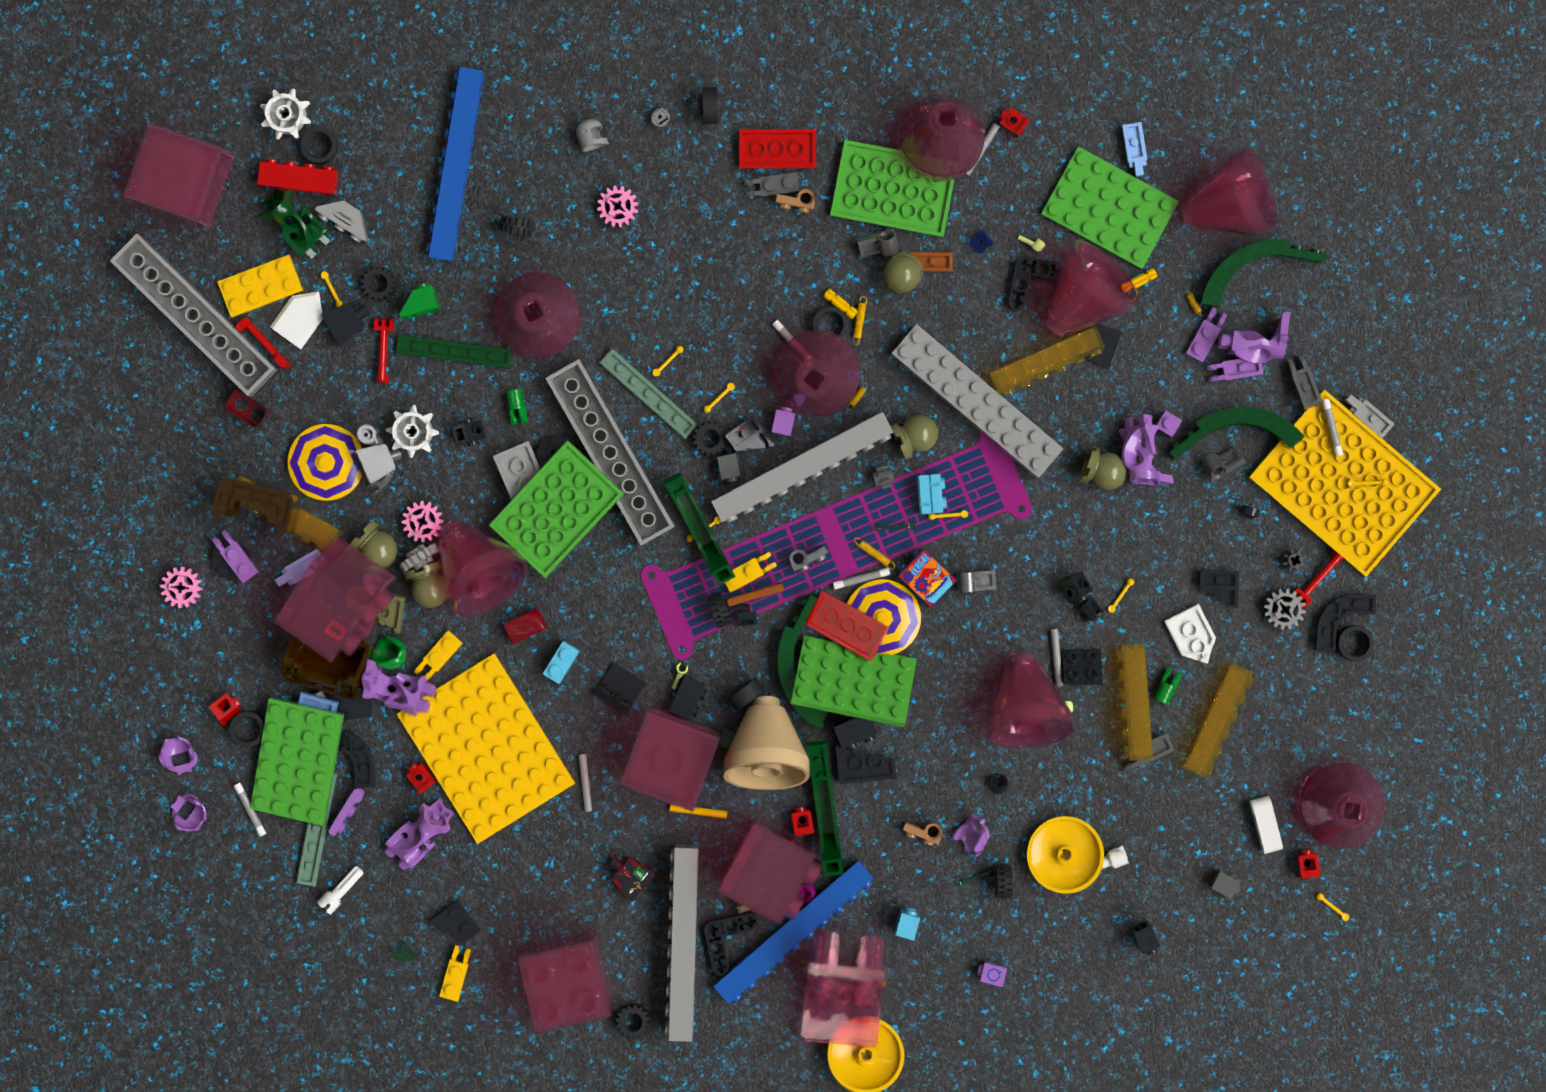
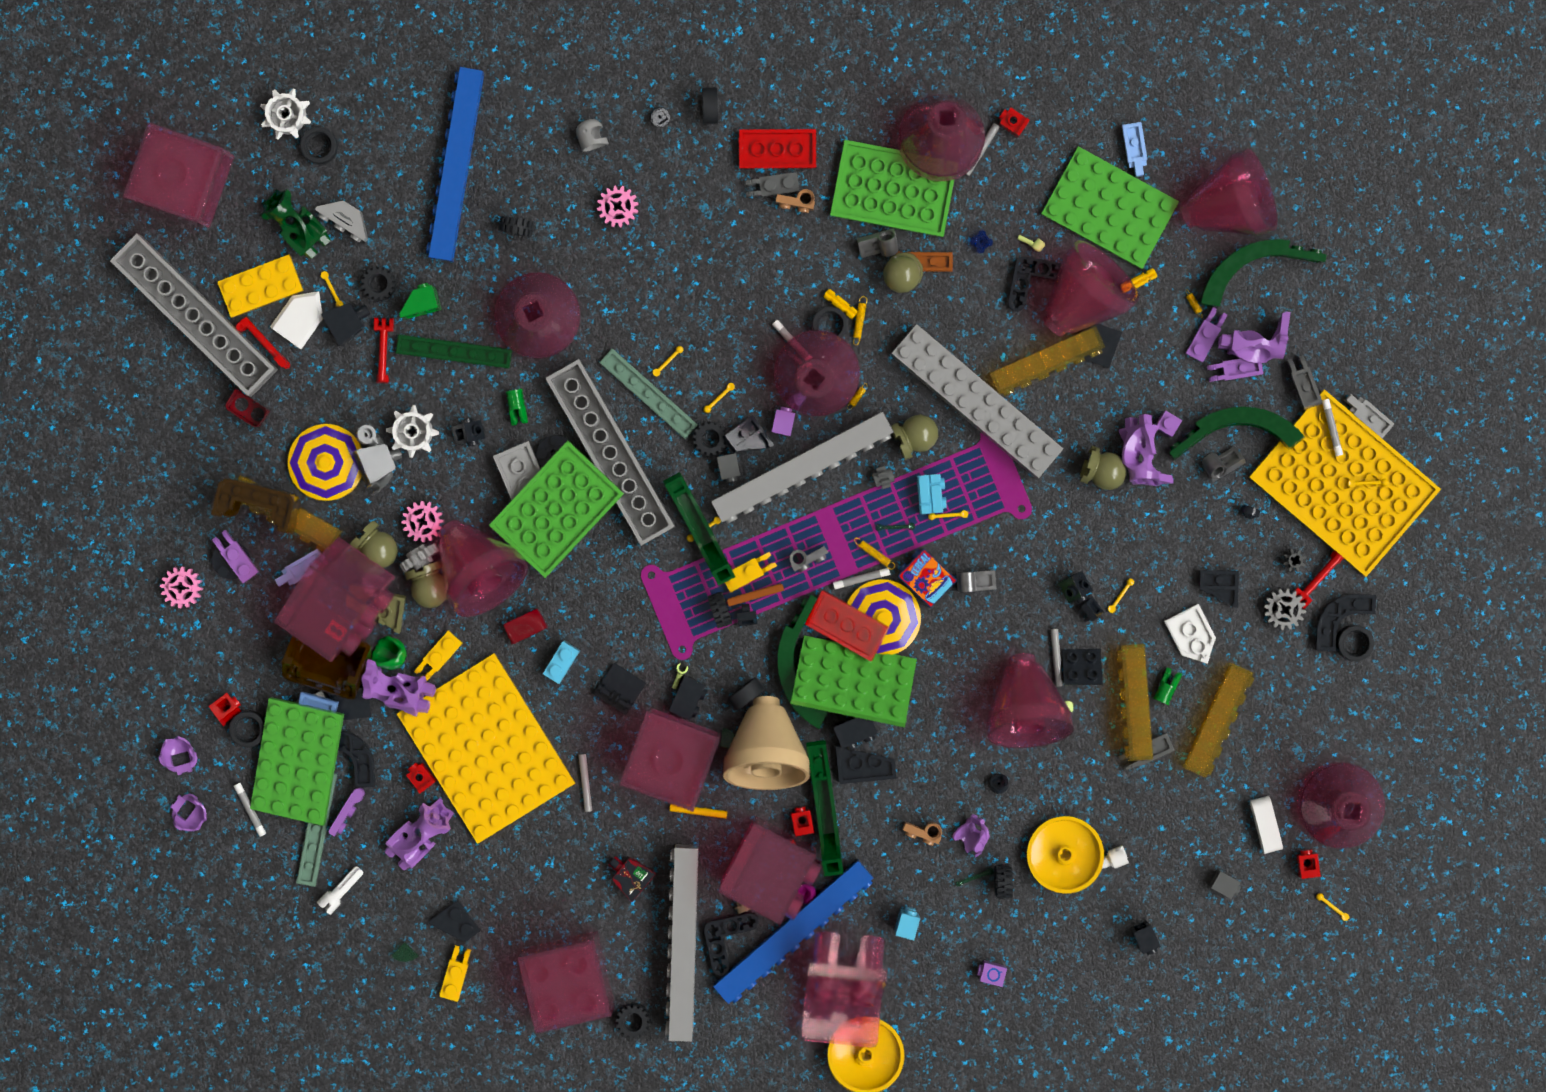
(298, 178): red brick -> none

